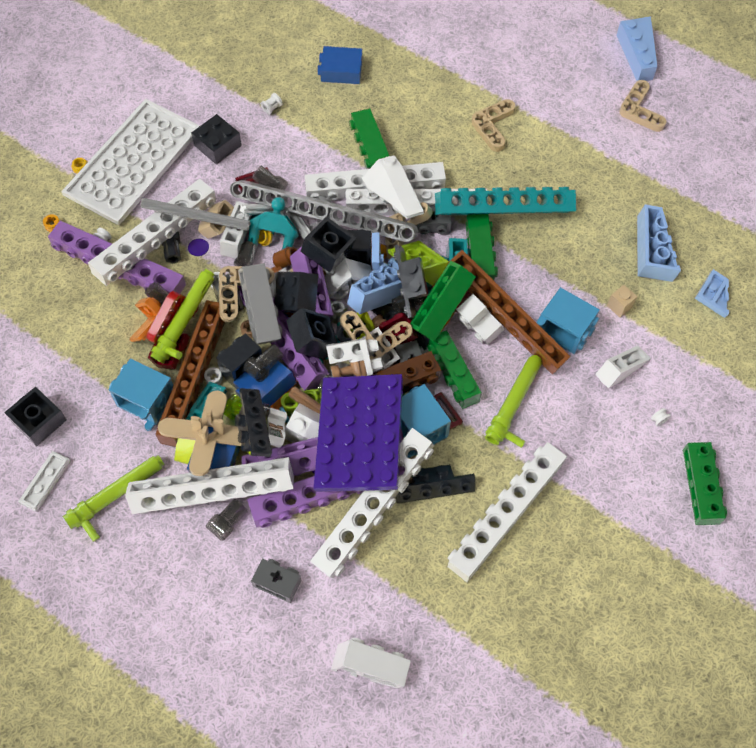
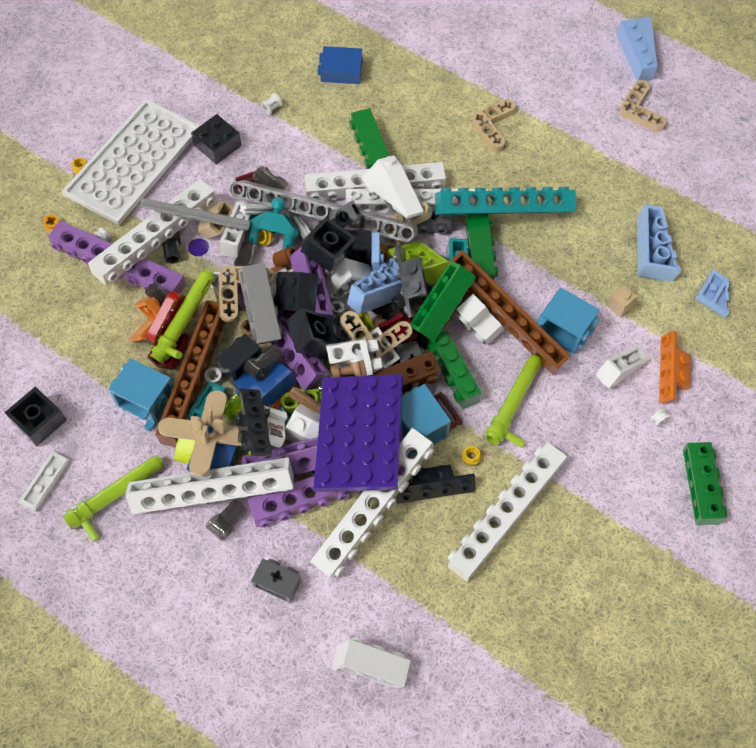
(353, 212): none -> black brick
(471, 450): none -> yellow plate
(674, 368): none -> orange bracket

